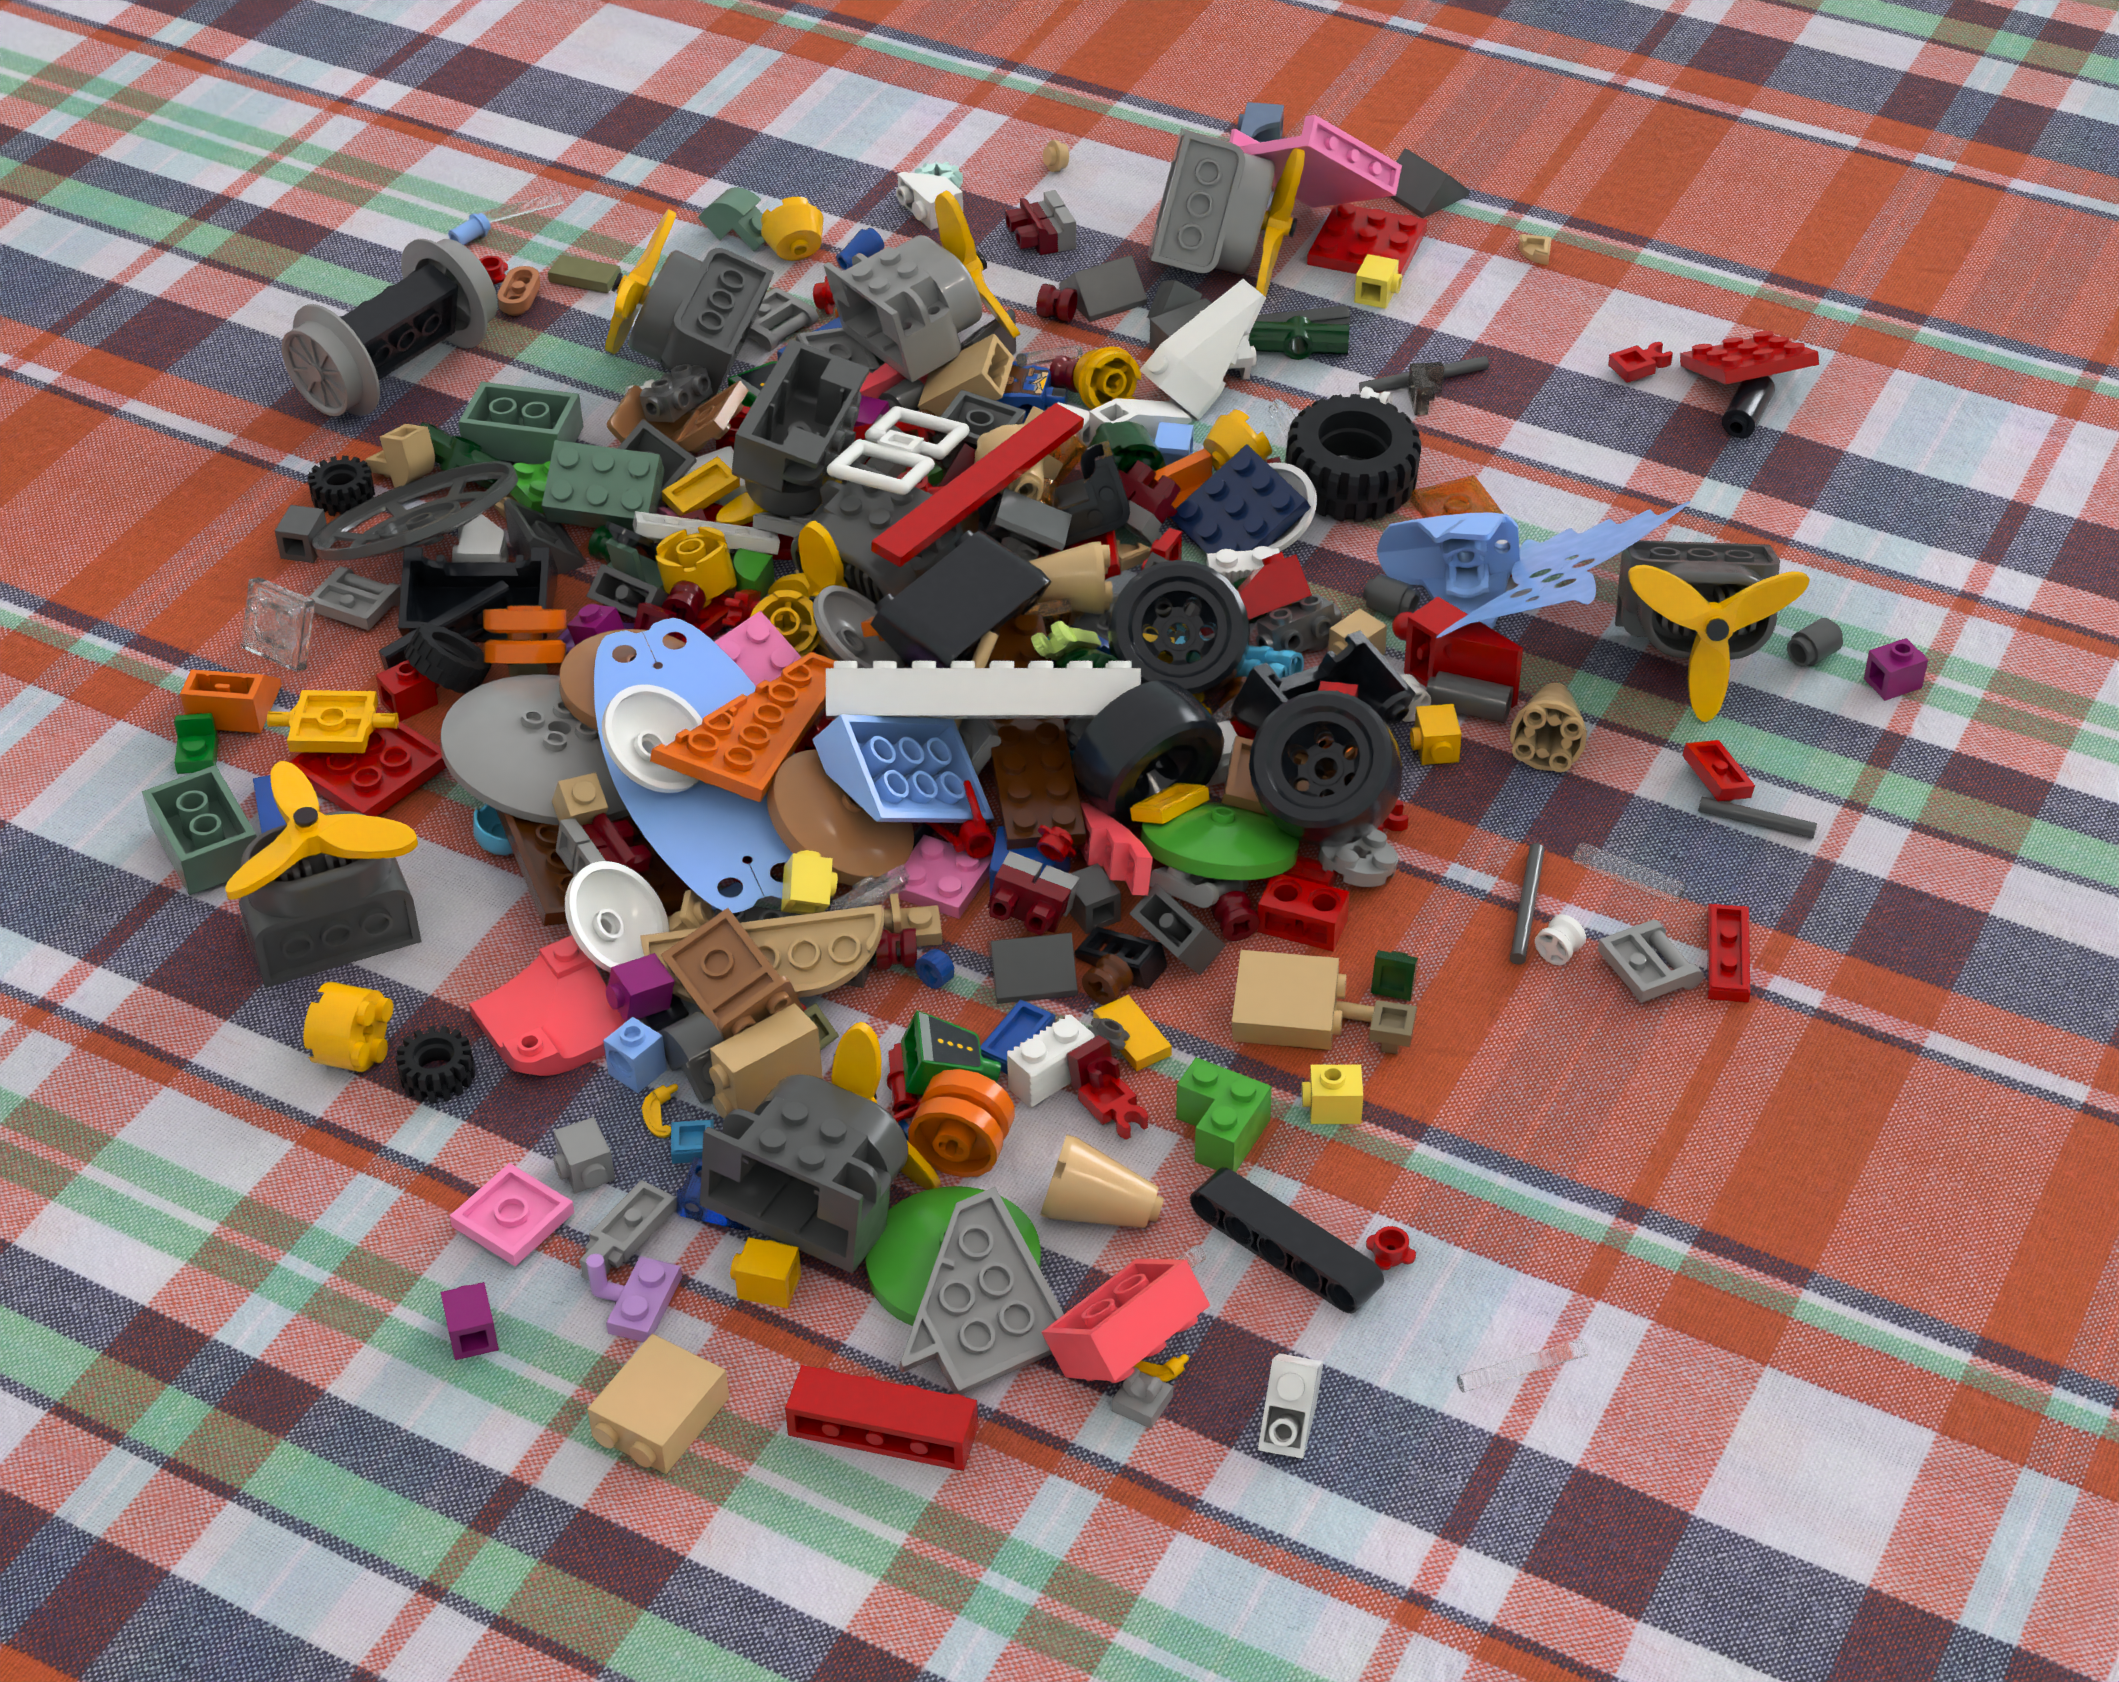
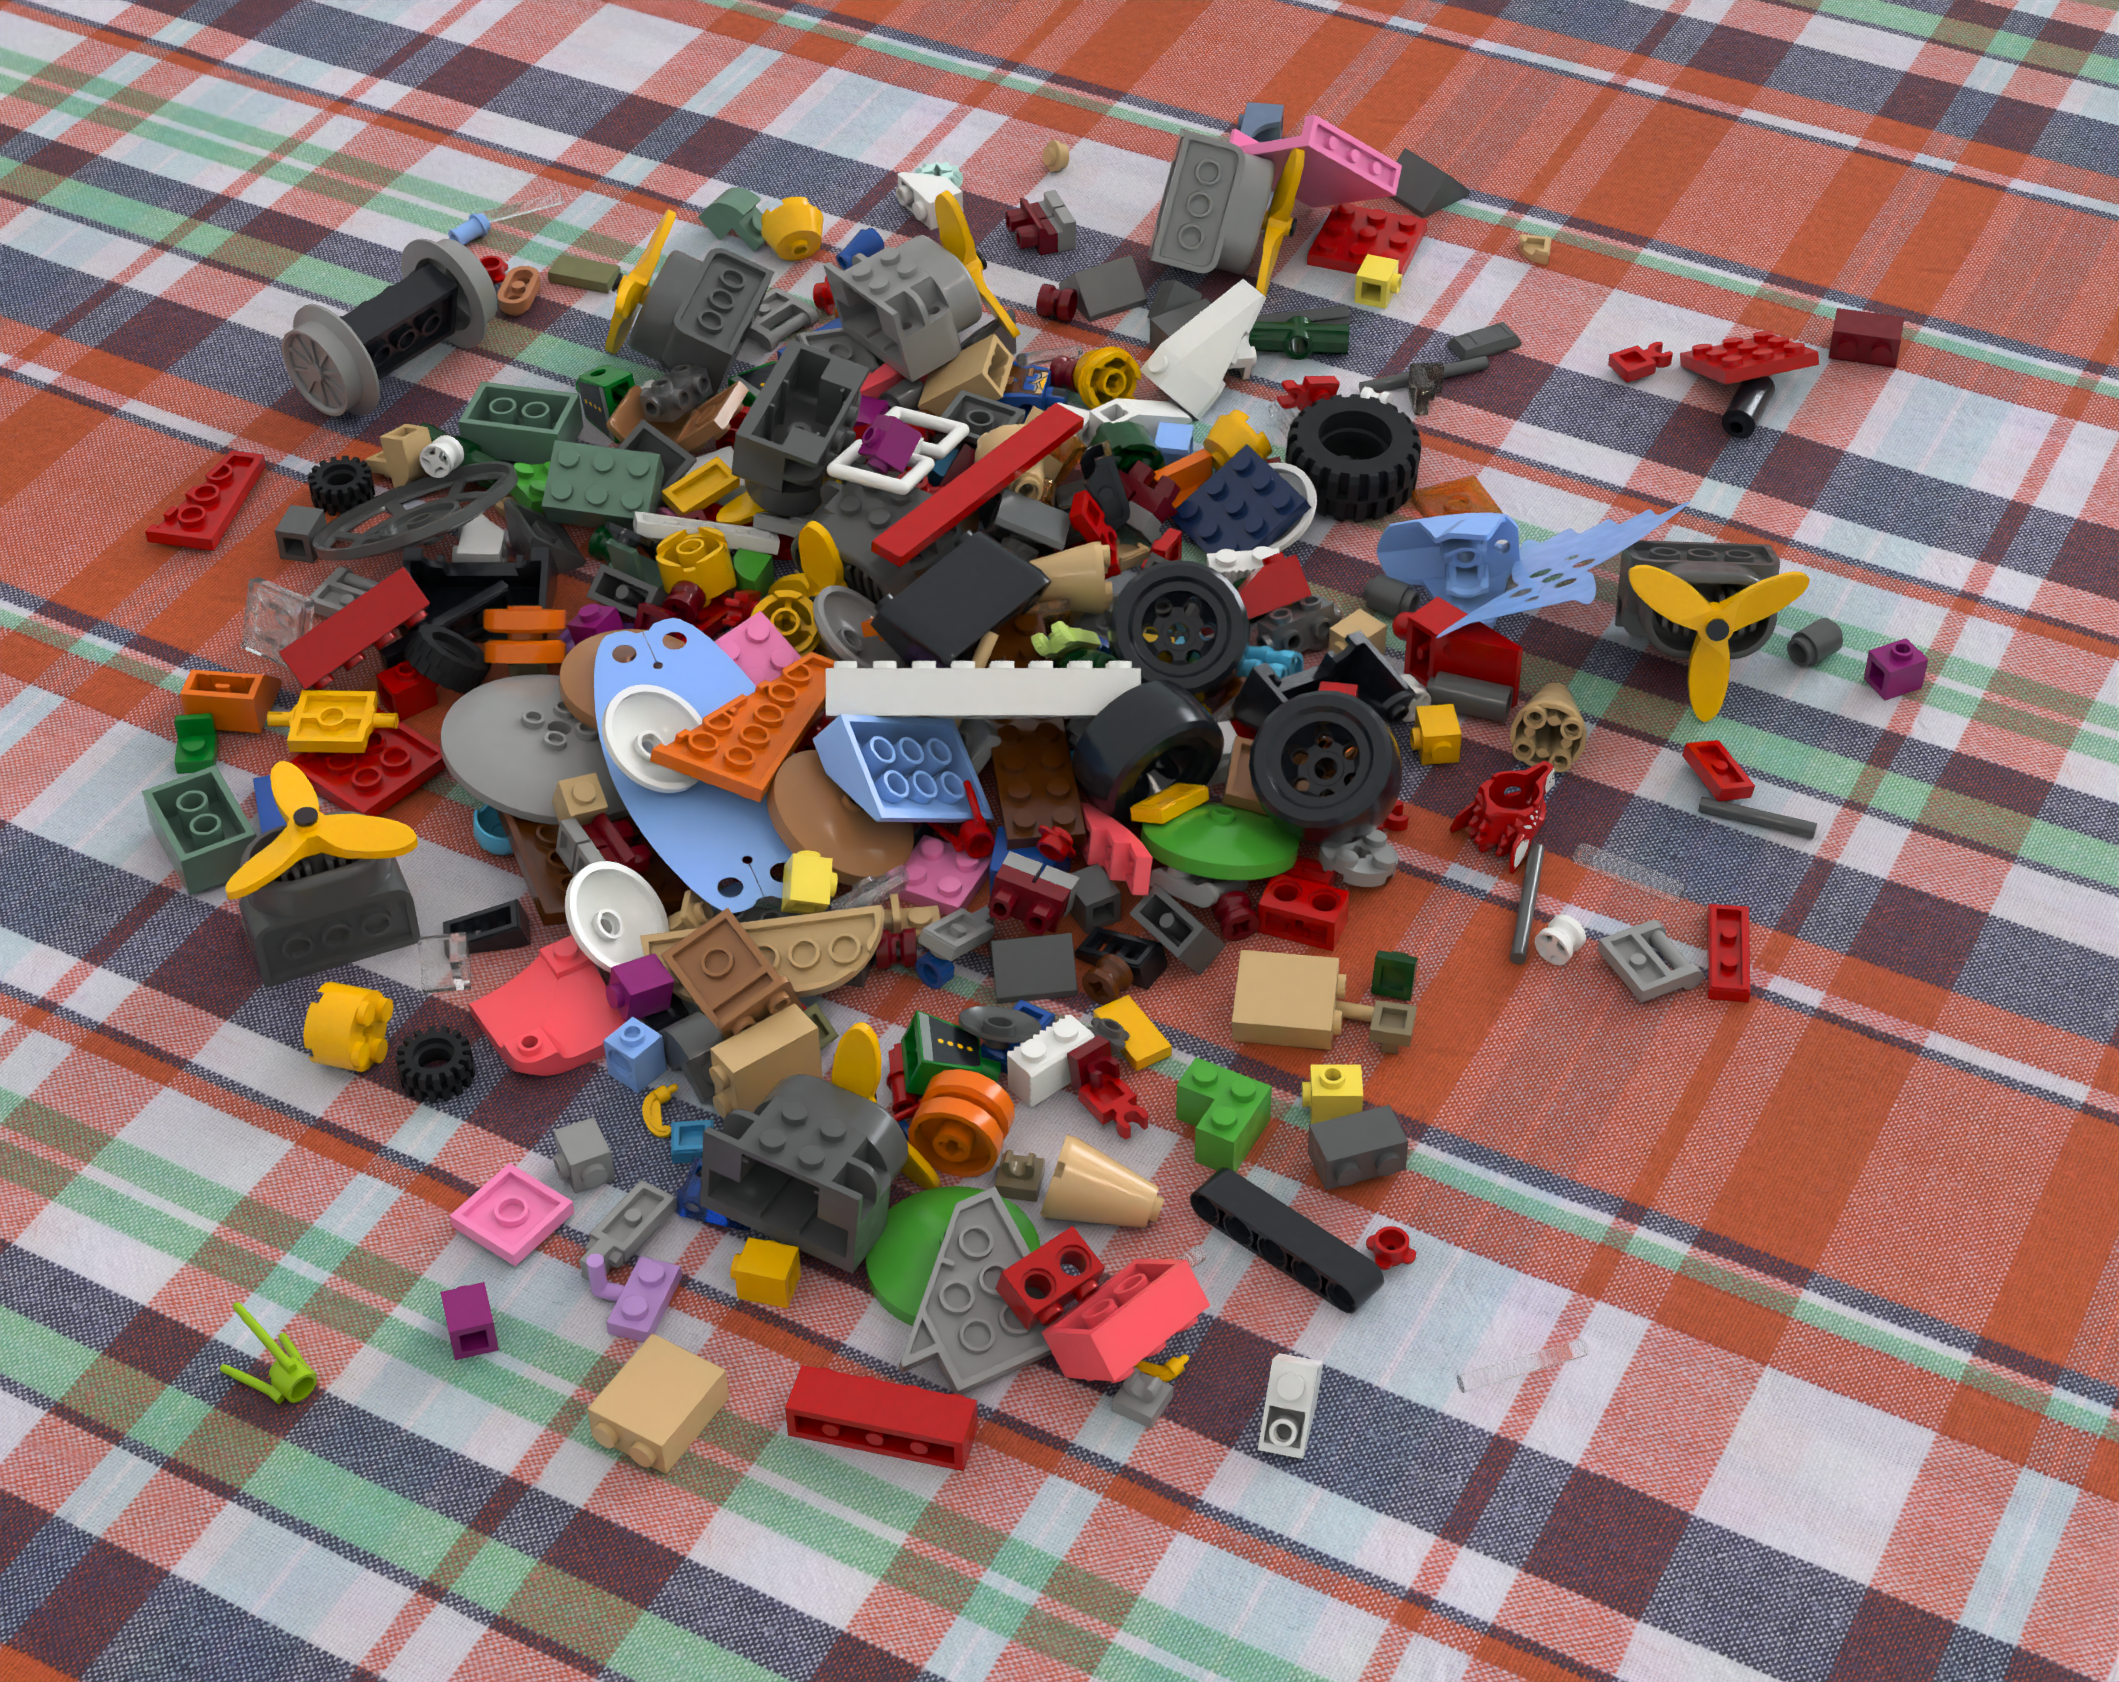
(210, 506): none -> red wing
(289, 1374): none -> lime plant
(354, 629): none -> red brick
(433, 456): none -> white wheel
(444, 962): none -> clear panel
(500, 926): none -> black slope
(601, 394): none -> torso
(888, 444): none -> magenta brick
(940, 468): none -> dark azure tile
(958, 933): none -> light grey hinge
(999, 1025): none -> dark grey dish
(1020, 1176): none -> dark tan tile
(1044, 1271): none -> red brick
(1089, 520): none -> red plate
(1308, 392): none -> red plate
(1357, 1147): none -> dark grey brick
(1484, 342): none -> dark grey tile
(1510, 818): none -> red piece
(1866, 337): none -> dark red brick

